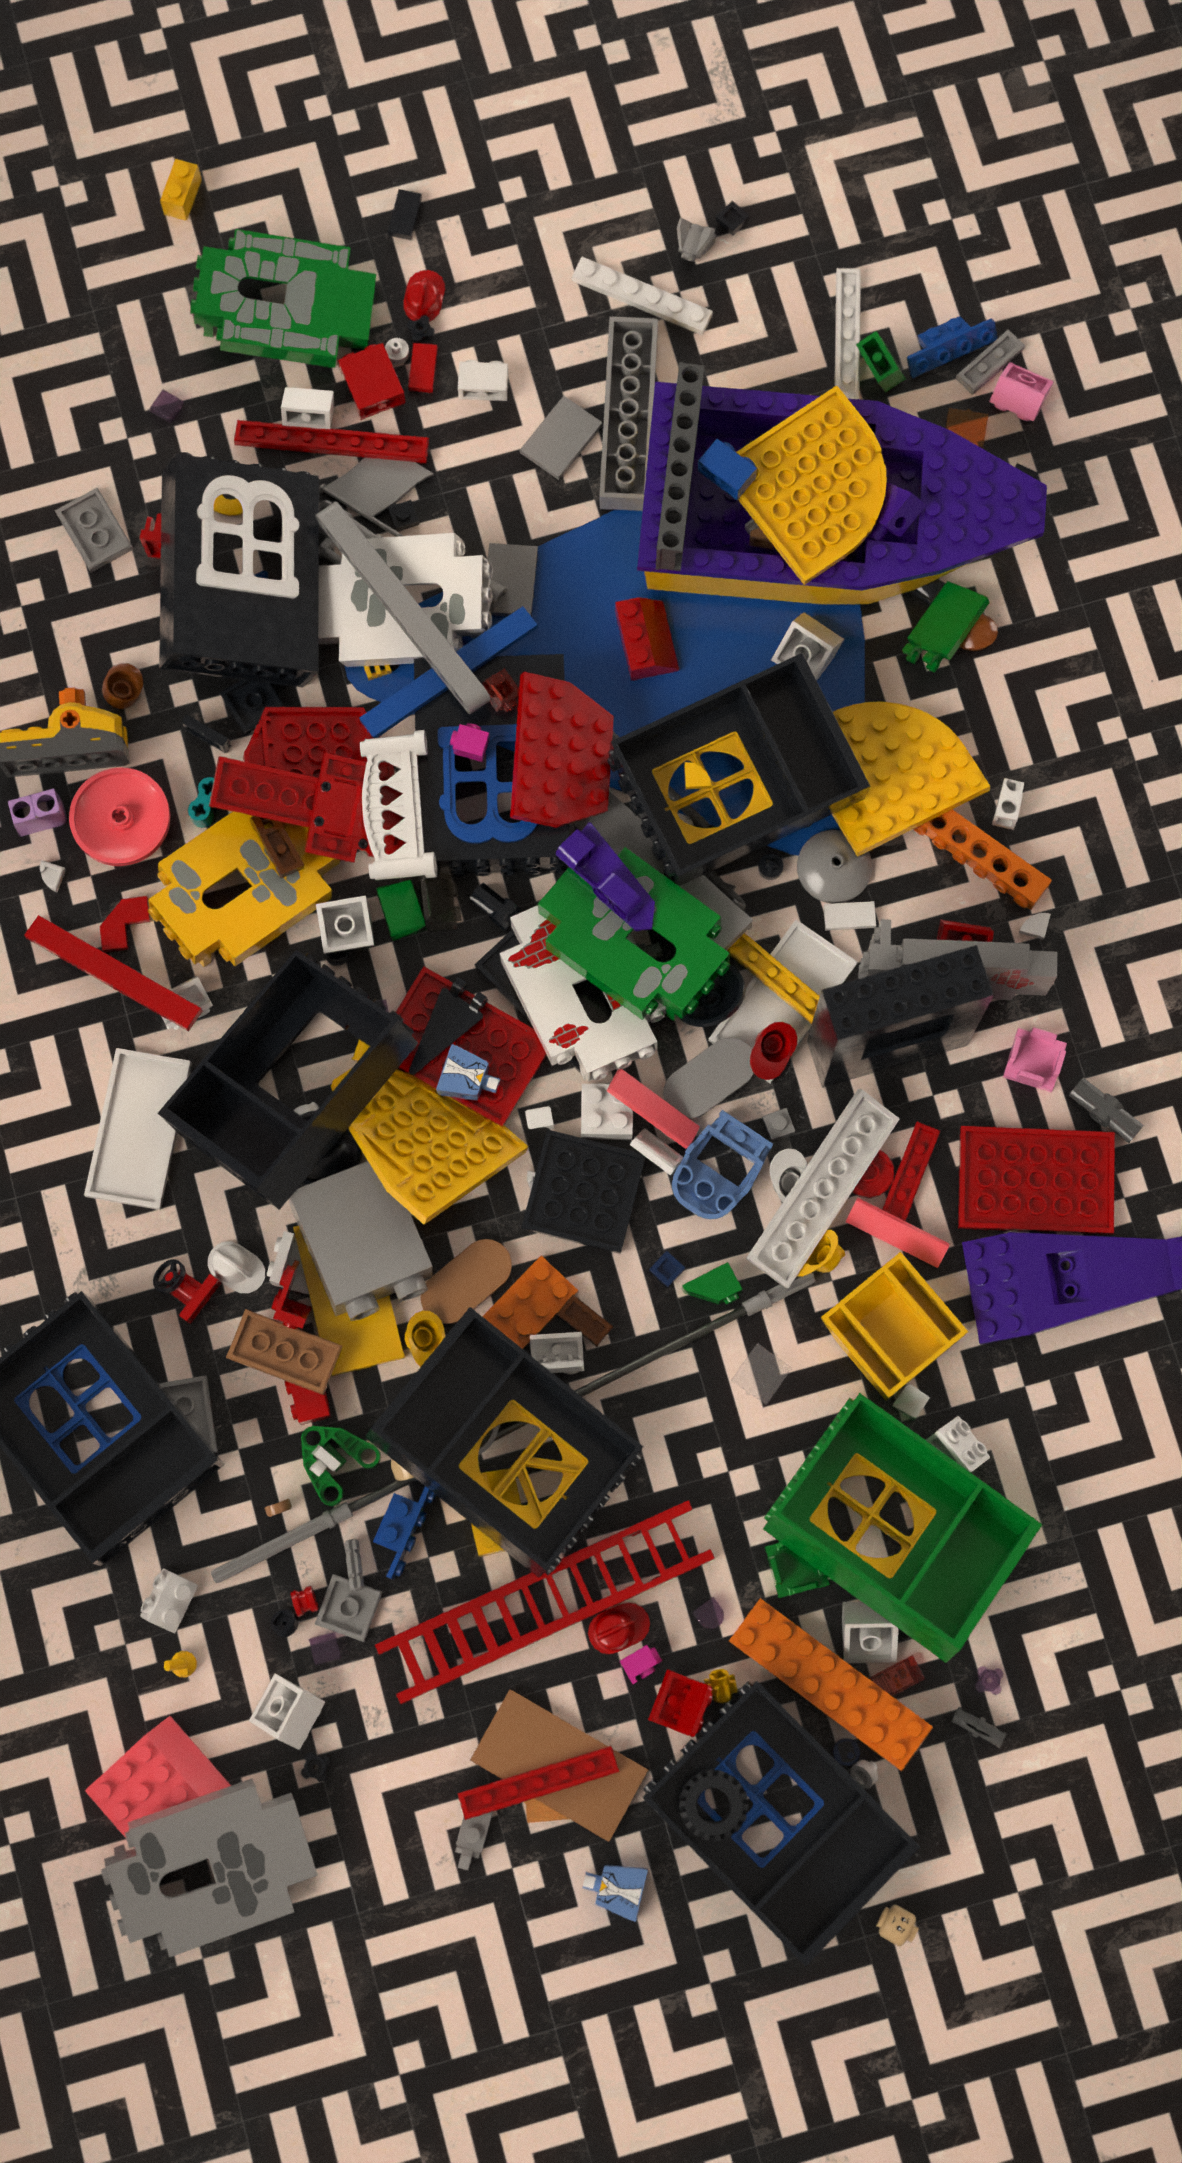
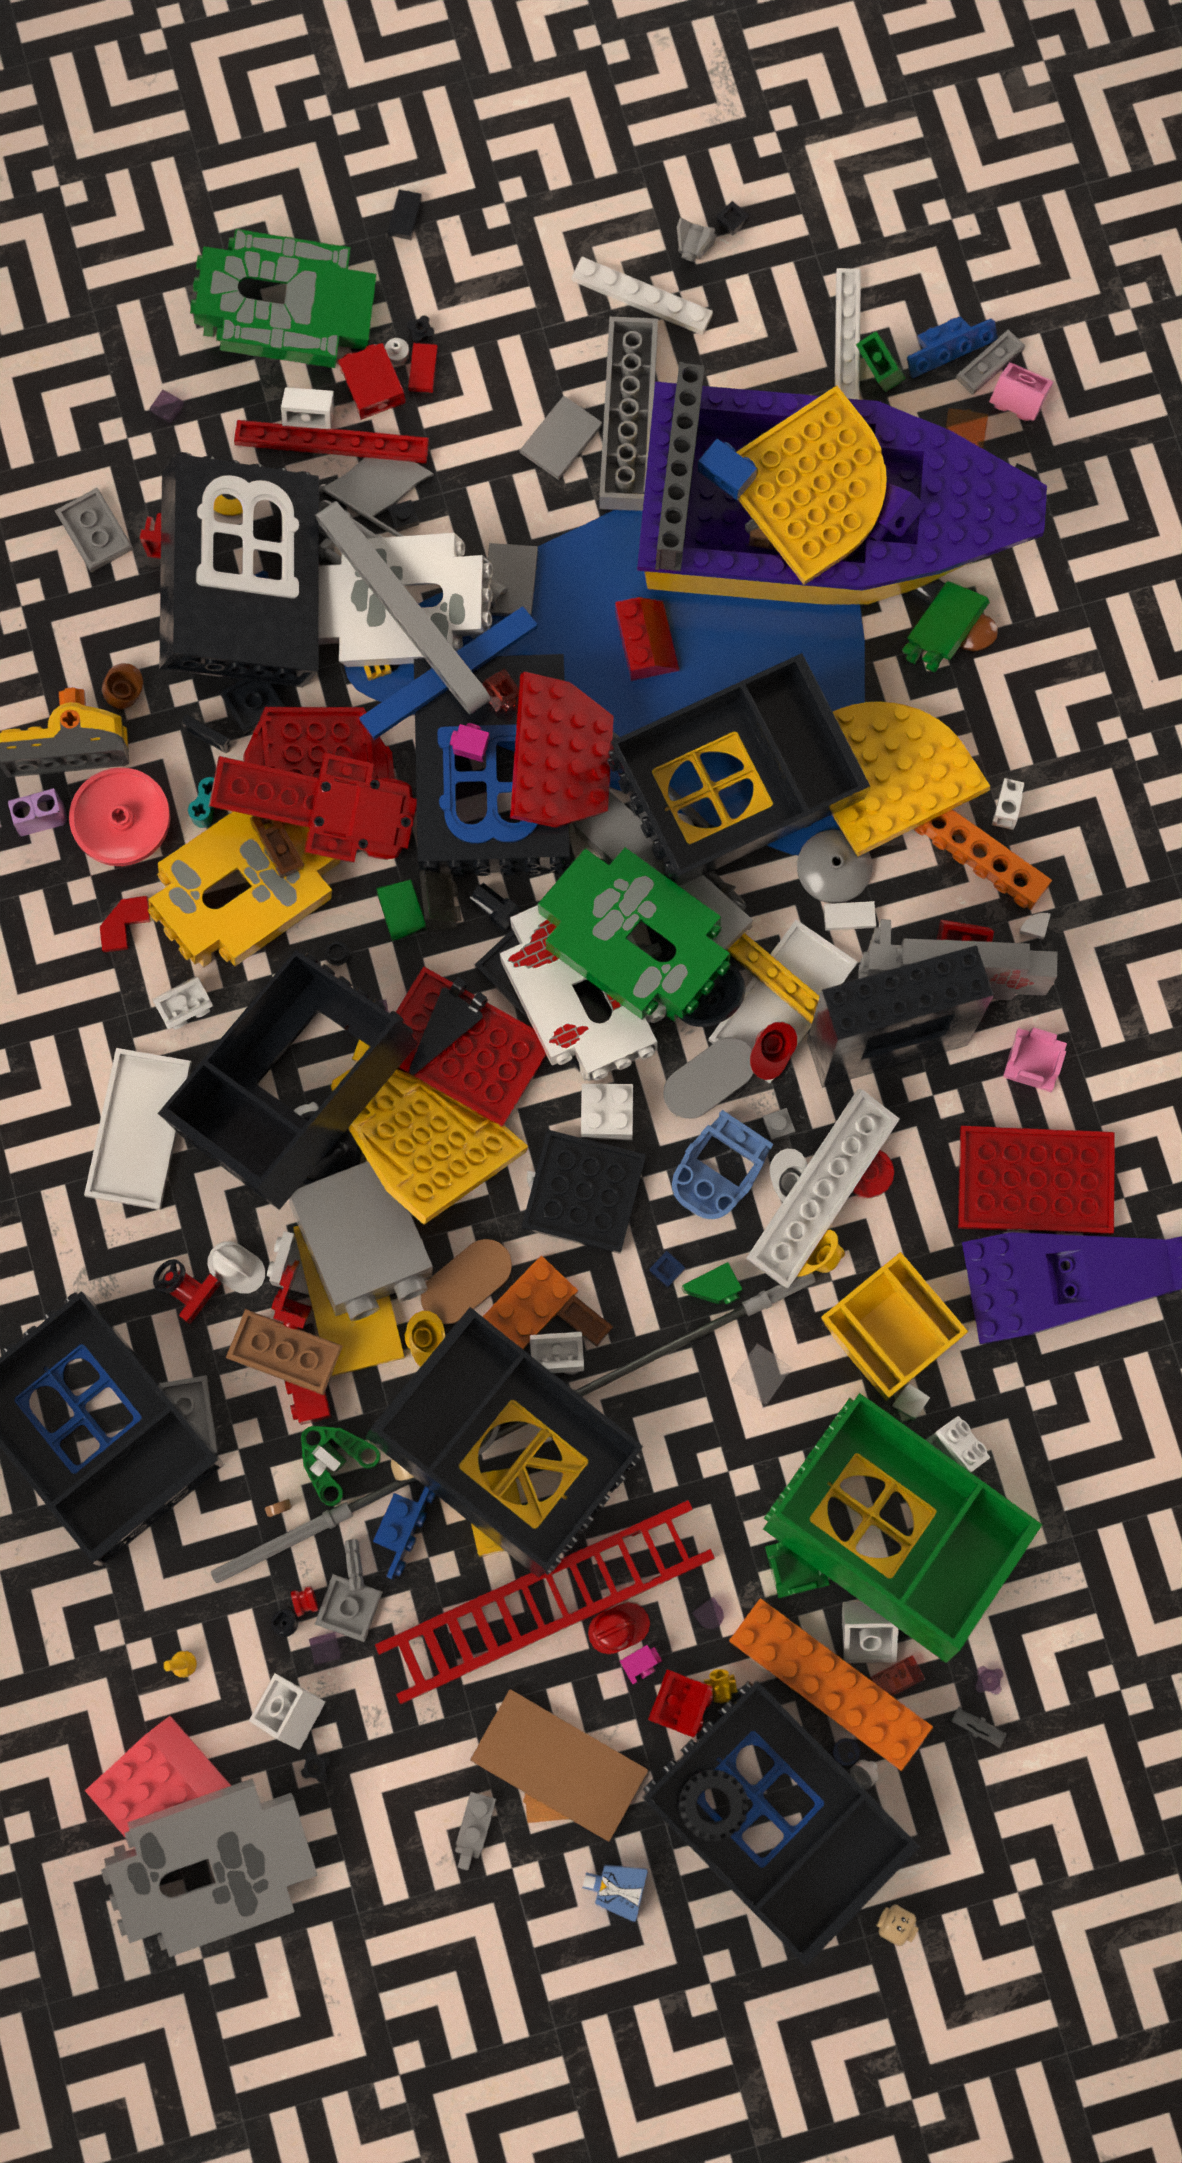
(52, 875): white tile -> none
(113, 973): red tile -> none
(168, 1600): white bracket -> none
(180, 189): yellow brick -> none
(345, 924): white slope -> none
(410, 858): white piece -> none
(424, 295): red piece -> none
(465, 1075): medium blue torso -> none
(483, 380): white brick -> none
(538, 1782): red tile -> none
(539, 1118): white slope -> none
(608, 876): dark purple panel -> none
(653, 1108): coral tile -> none
(657, 1151): white tile -> none
(696, 777): yellow tile -> none
(770, 866): black tile -> none
(812, 640): white slope -> none
(897, 1233): coral tile -> none
(911, 1170): red tile -> none
(1106, 1110): dark grey piece -> none

